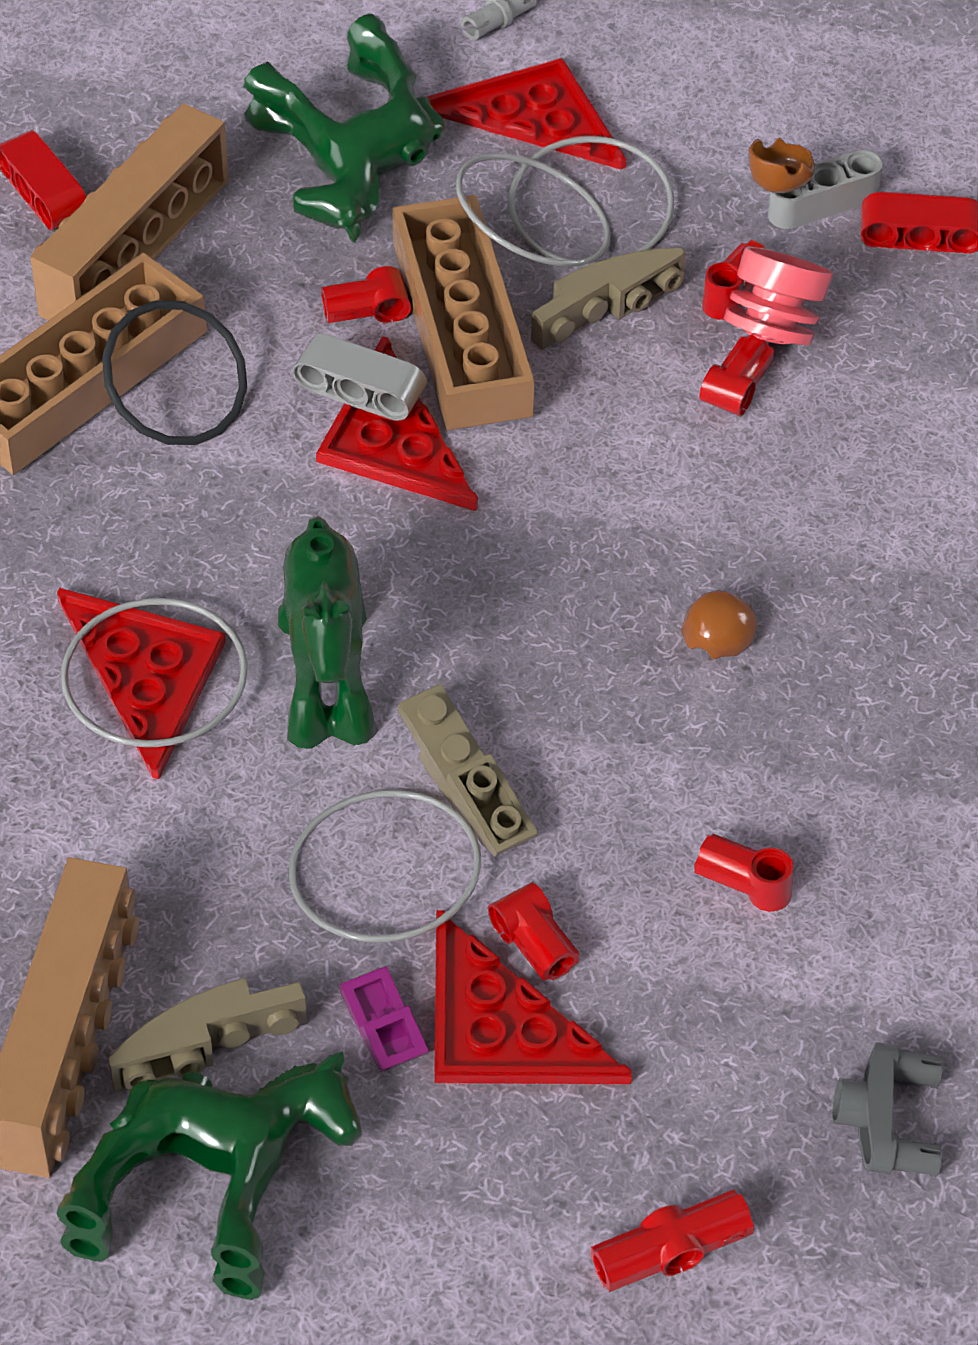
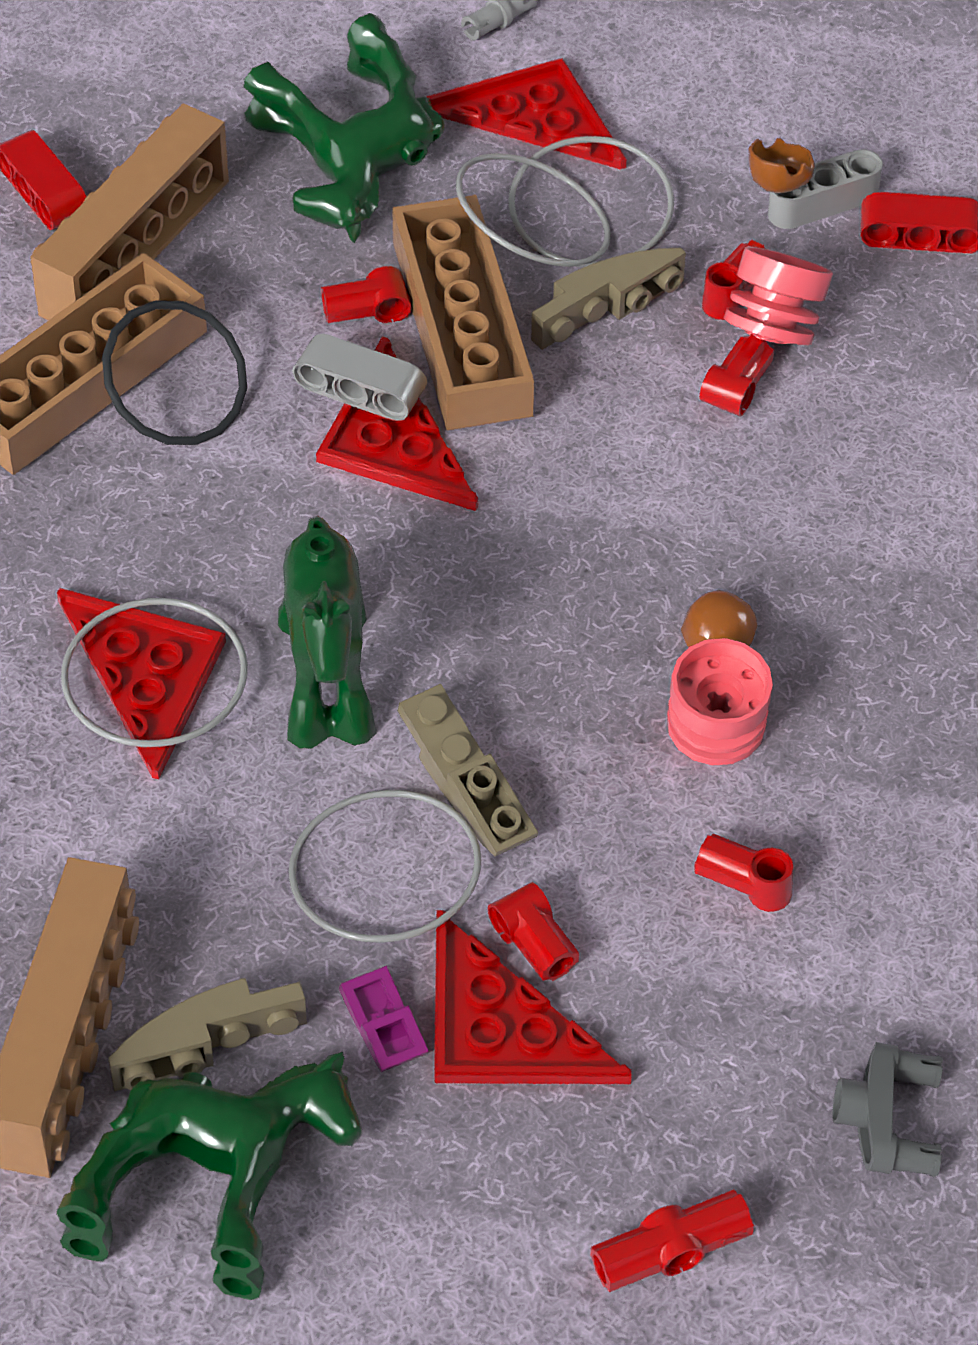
(719, 701): none -> coral wheel

